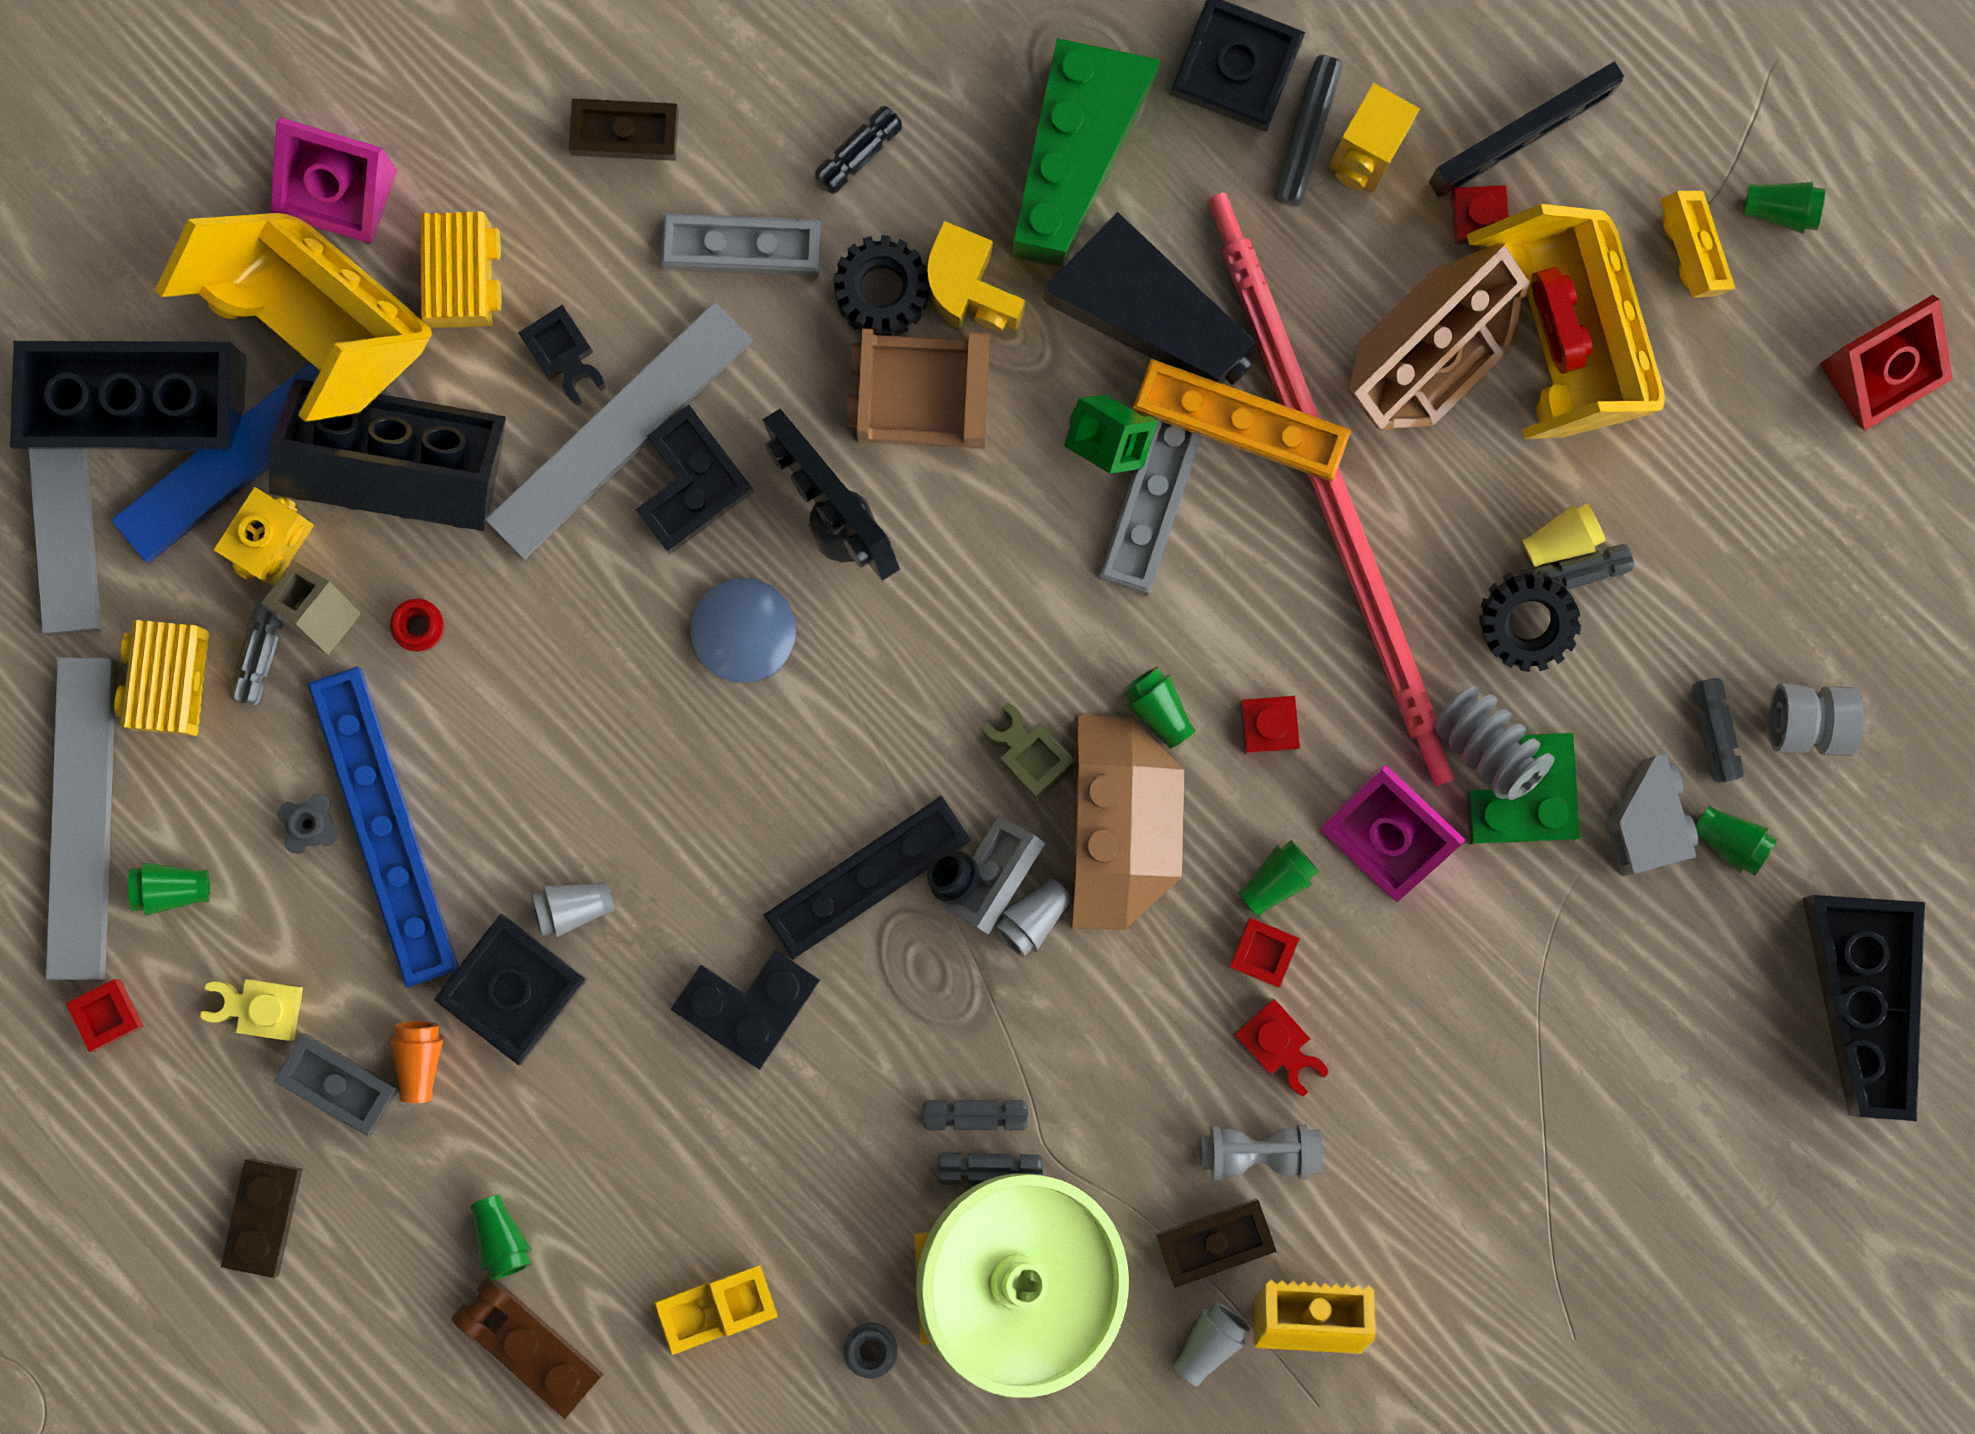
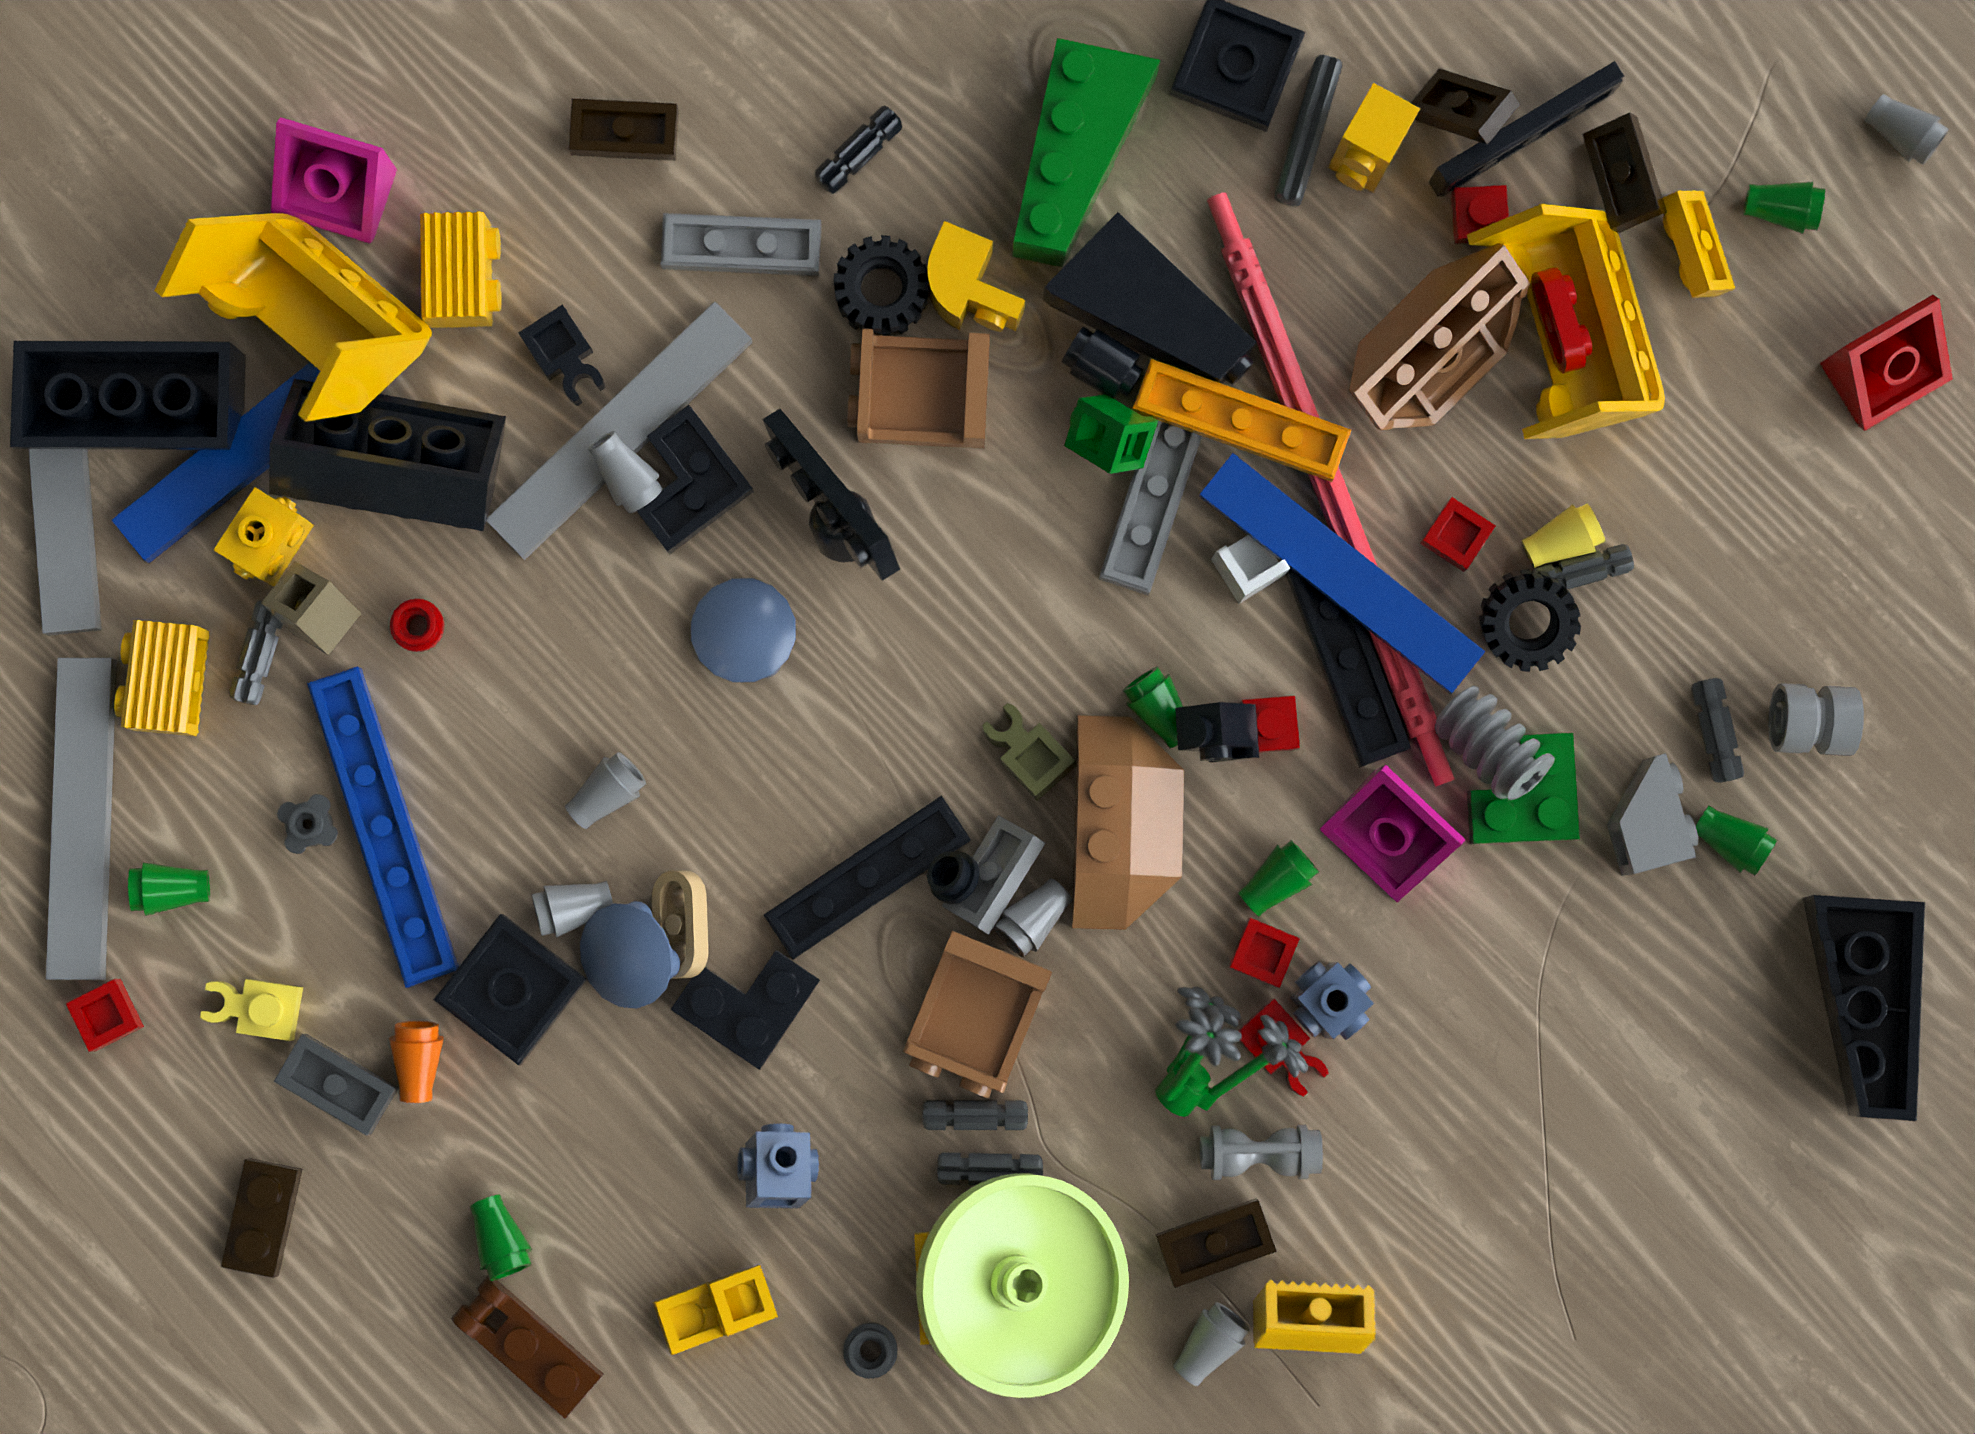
(607, 789): none -> light grey cone
(625, 473): none -> light grey cone
(627, 955): none -> sand blue dish
(681, 910): none -> tan plate
(777, 1167): none -> sand blue brick
(976, 1014): none -> medium nougat panel
(1103, 363): none -> black brick
(1188, 1080): none -> plant
(1218, 731): none -> black brick
(1248, 567): none -> white panel
(1312, 1005): none -> sand blue brick
(1342, 573): none -> blue tile
(1351, 675): none -> black tile
(1457, 534): none -> red plate
(1464, 106): none -> dark brown plate
(1624, 172): none -> dark brown plate
(1906, 128): none -> light grey cone

